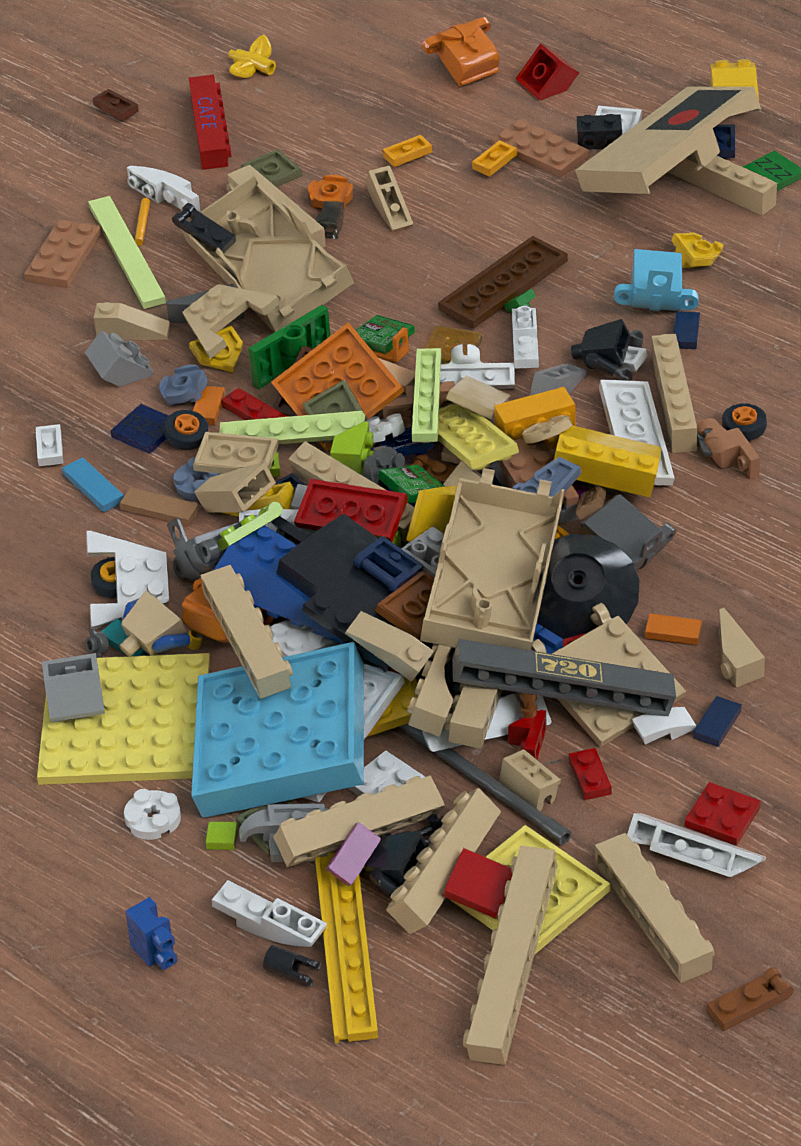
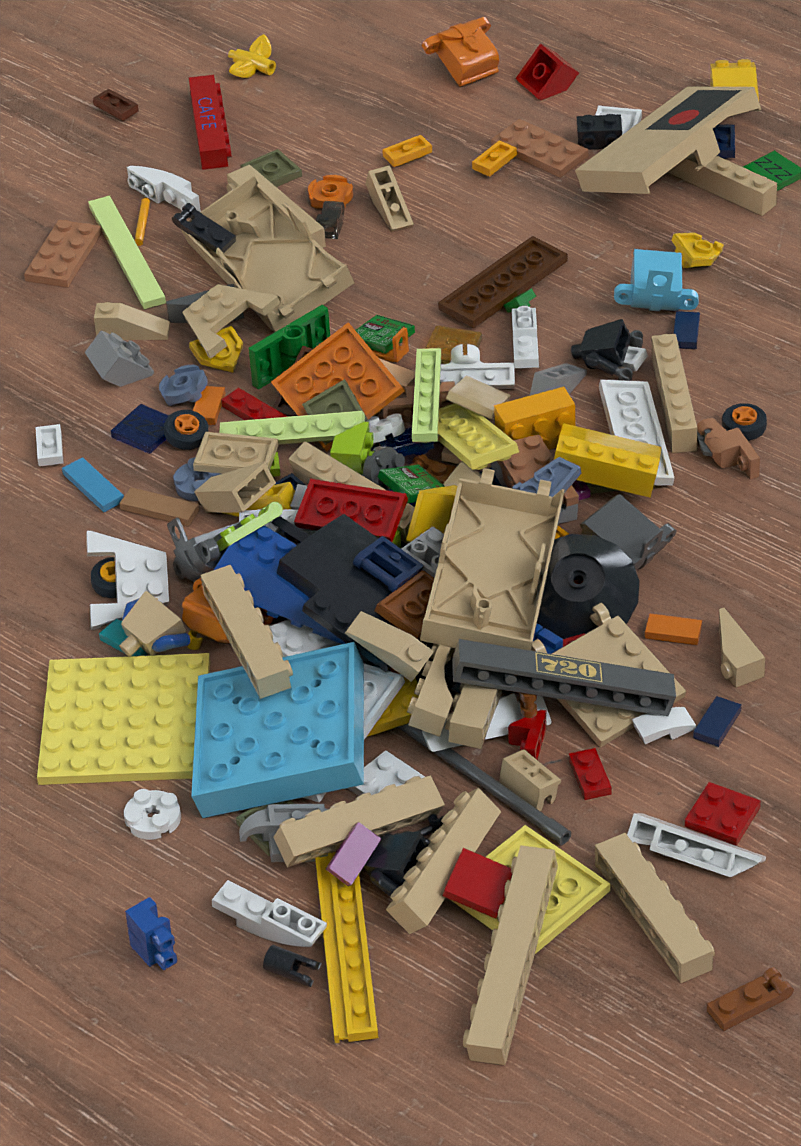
(73, 687): light grey slope -> none
(97, 643): dark grey plate -> none
(221, 835): lime tile -> none
(545, 430): tan tile -> none
(591, 501): medium nougat tile -> none

